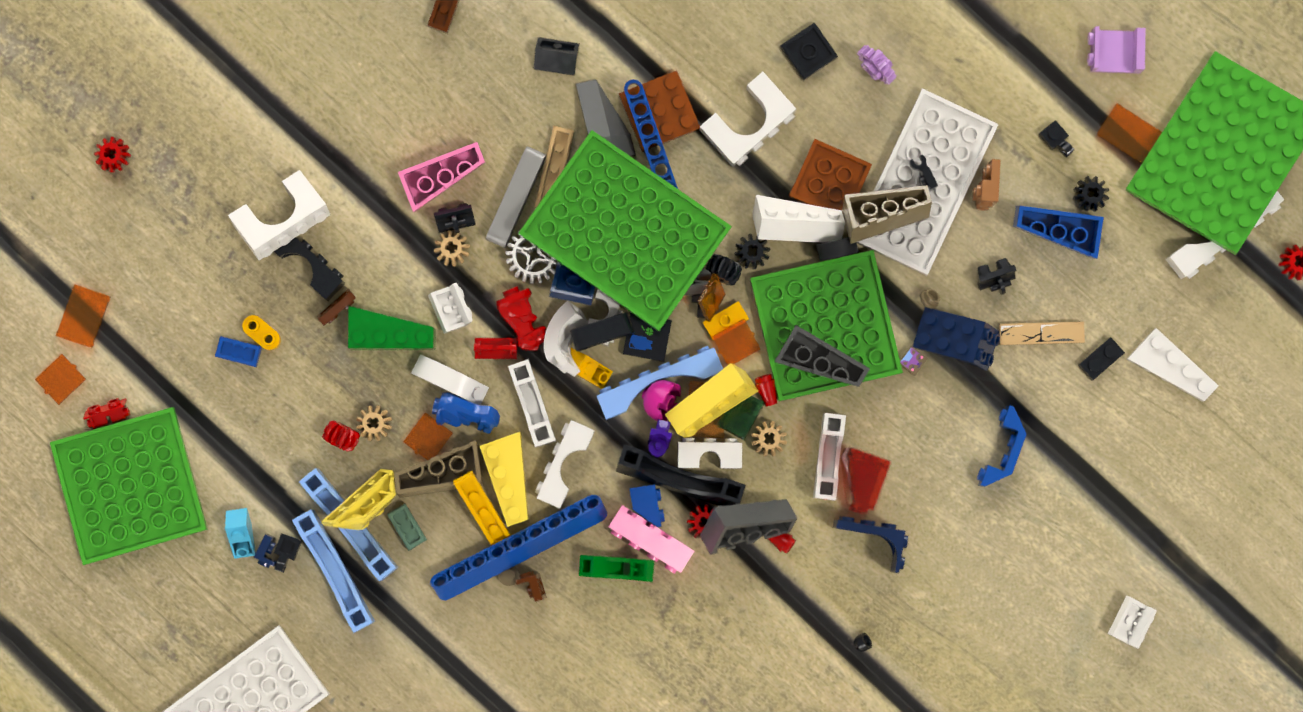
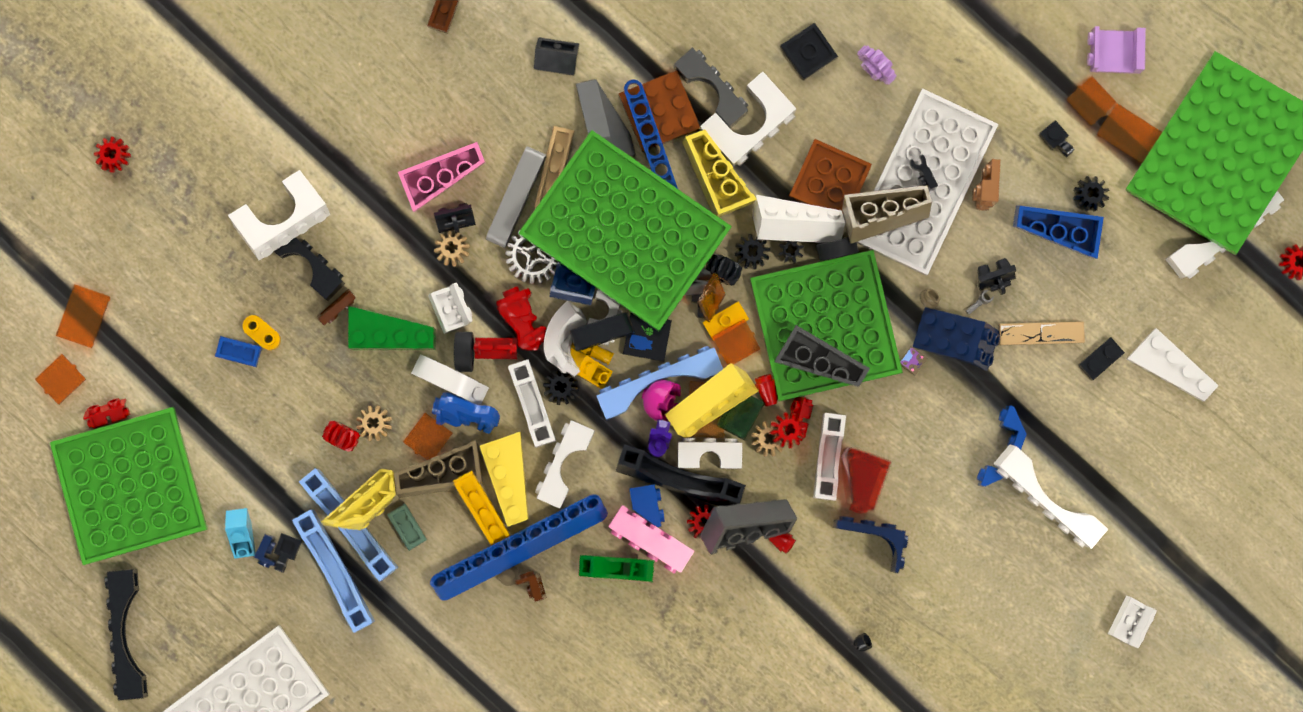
(130, 679): none -> black arch
(464, 351): none -> black tyre
(564, 380): none -> black gear
(598, 353): none -> yellow axle
(694, 68): none -> dark grey arch
(716, 175): none -> light yellow wedge
(783, 424): none -> red gear
(787, 255): none -> black gear
(802, 408): none -> red hinge
(979, 302): none -> light grey hand
(1019, 469): none -> white arch
(1091, 100): none -> clear orange piece

